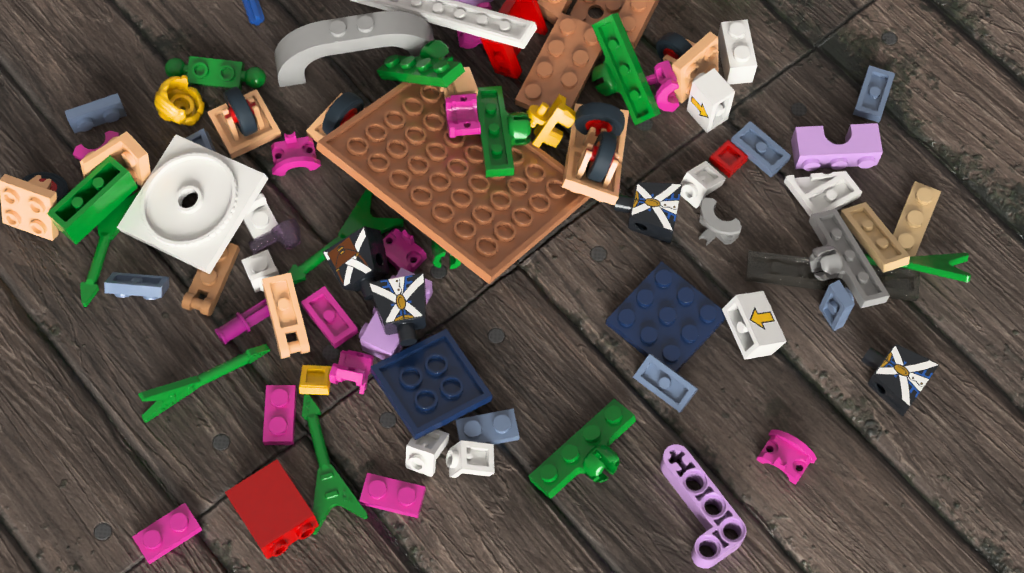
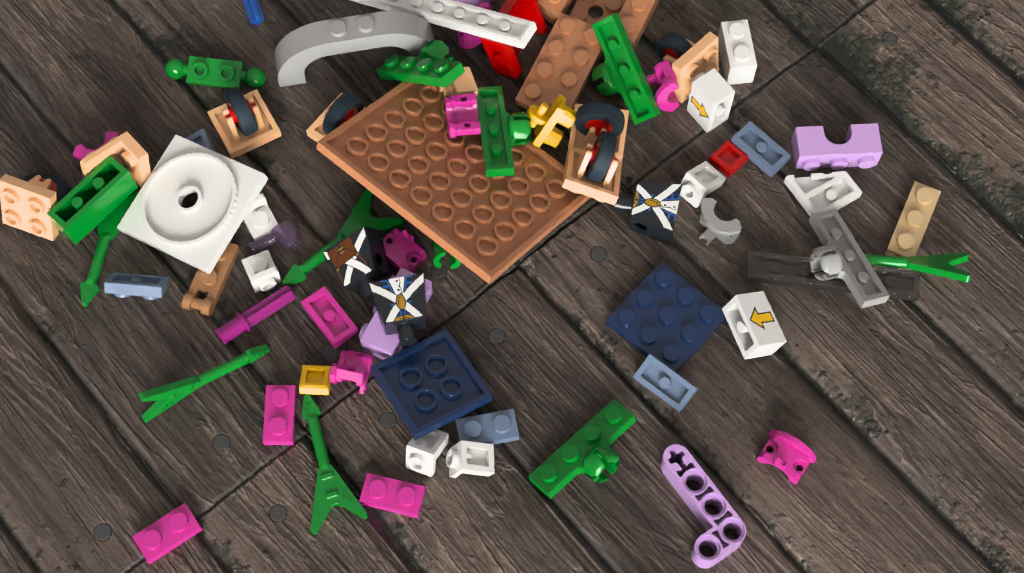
(95, 113): sand blue plate -> none
(176, 95): yellow hair -> none
(272, 509): red panel -> none
(285, 314): light nougat plate -> none
(293, 153): dark pink piece -> none
(837, 305): sand blue plate -> none
(874, 94): sand blue plate -> none
(875, 237): tan plate -> none
(898, 375): torso -> none

